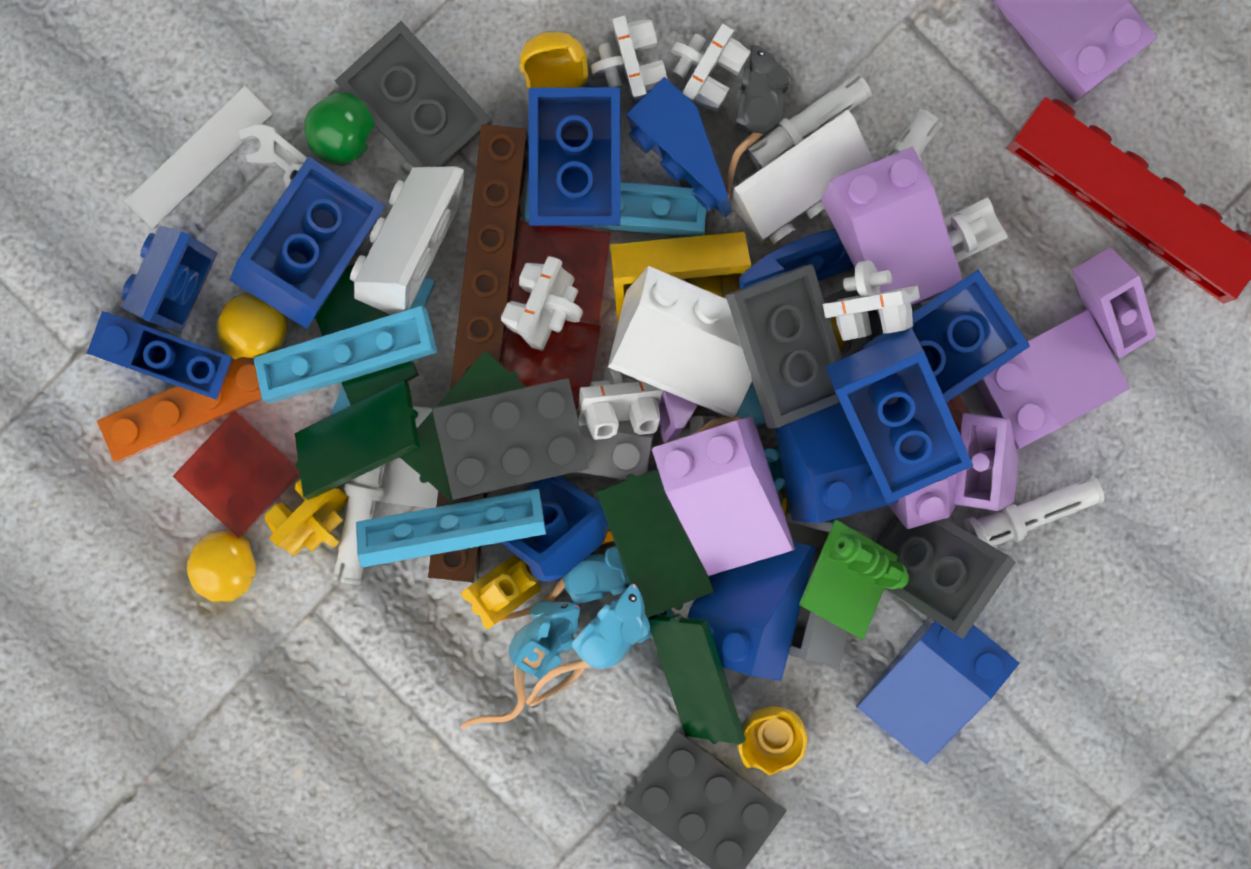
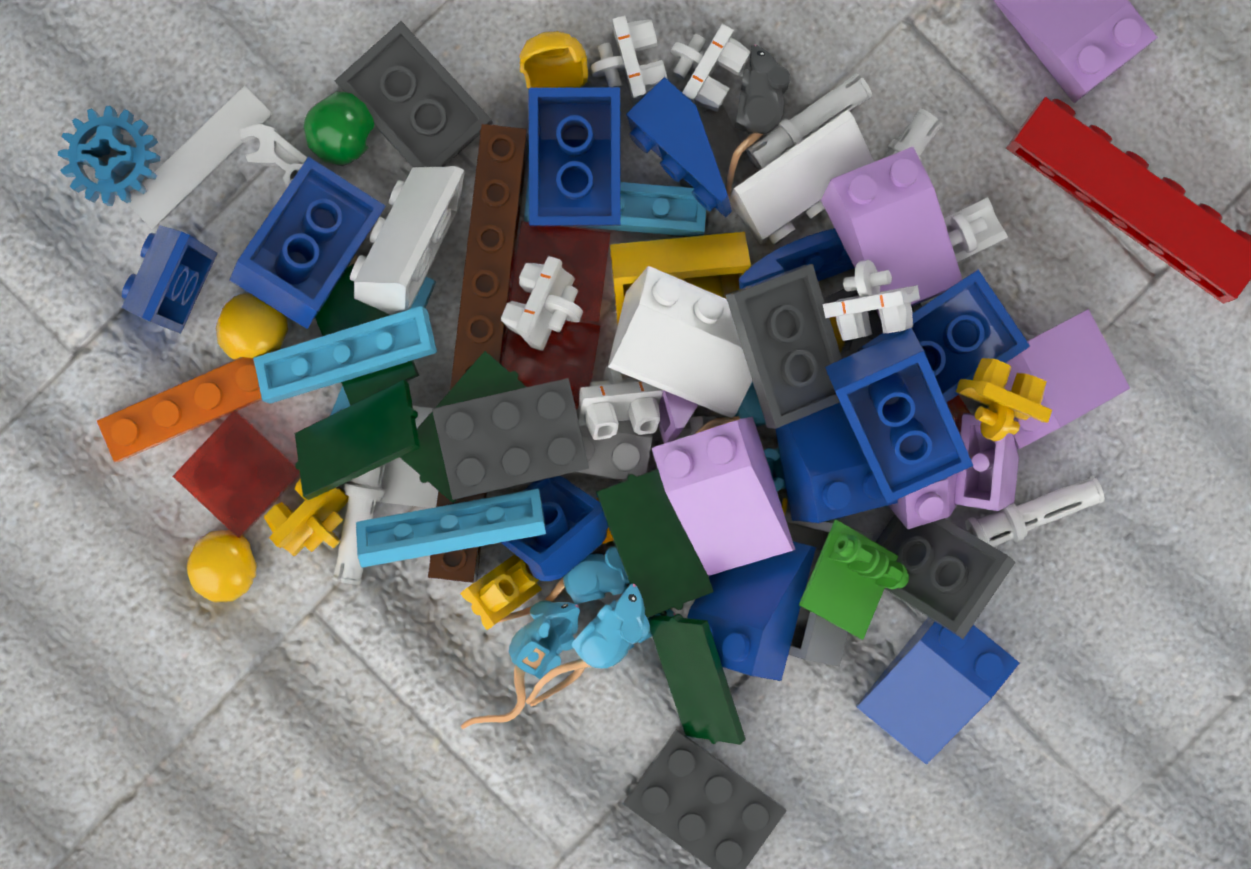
(109, 175): none -> dark azure gear
(159, 355): blue slope -> none
(773, 739): yellow hair -> none
(1004, 405): none -> yellow hips
(1115, 301): lavender slope -> none

